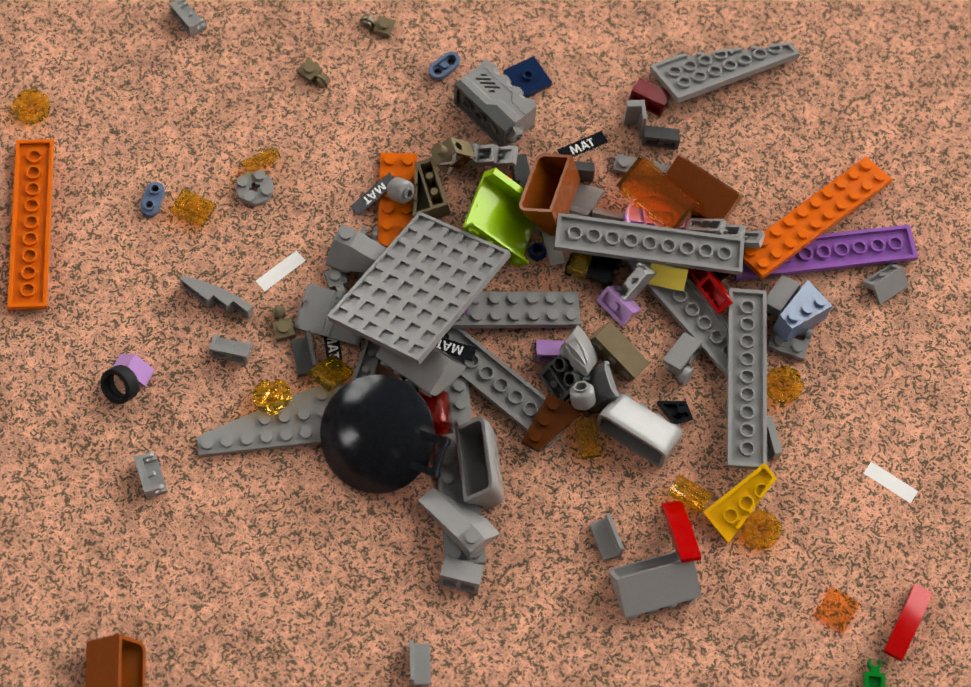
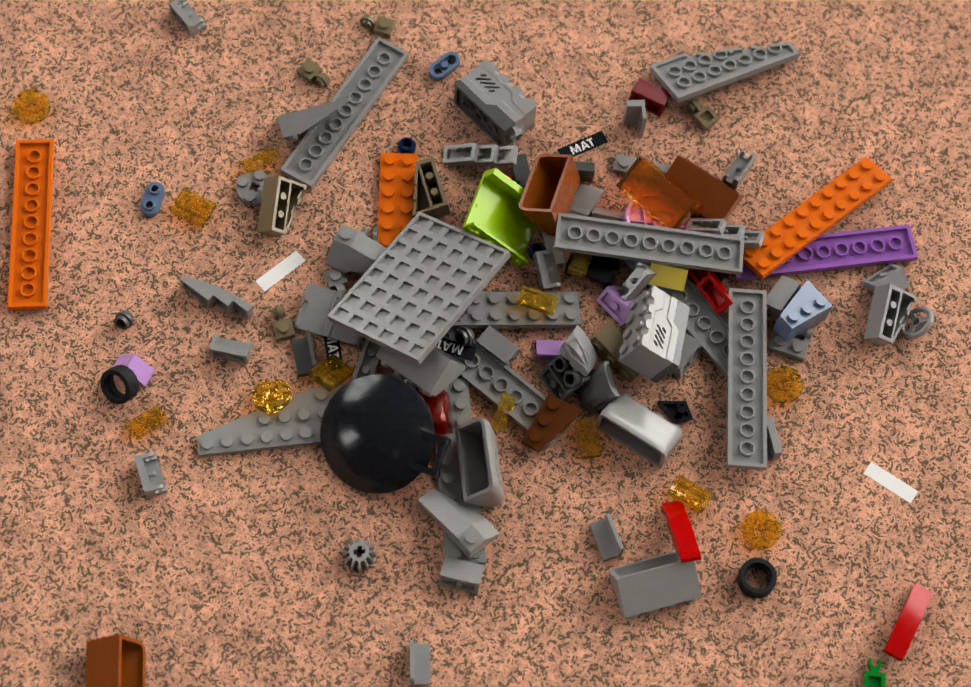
(124, 319): none -> dark grey plate
(146, 422): none -> clear yellow plate
(277, 205): none -> dark tan wedge
(298, 122): none -> light grey wedge
(330, 135): none -> light grey plate
(366, 557): none -> light grey gear
(372, 194): black sticker -> none
(400, 190): light grey head -> none
(406, 142): none -> dark blue plate
(452, 154): dark tan torso -> none
(464, 337): none -> dark grey plate
(498, 345): none -> light grey hinge
(500, 419): none -> clear yellow plate
(528, 76): dark blue plate -> none
(537, 300): none -> clear yellow plate
(546, 270): none -> light grey hinge
(582, 396): light grey head -> none
(654, 334): none -> light grey piece
(661, 137): dark grey panel -> none
(685, 375): light grey tile -> none
(705, 117): none -> dark tan plate
(737, 504): yellow wing -> none
(739, 169): none -> light grey hinge
(746, 588): none -> black tyre
(837, 609): clear orange piece -> none
(887, 313): none -> light grey wedge
(918, 325): none -> light grey piece

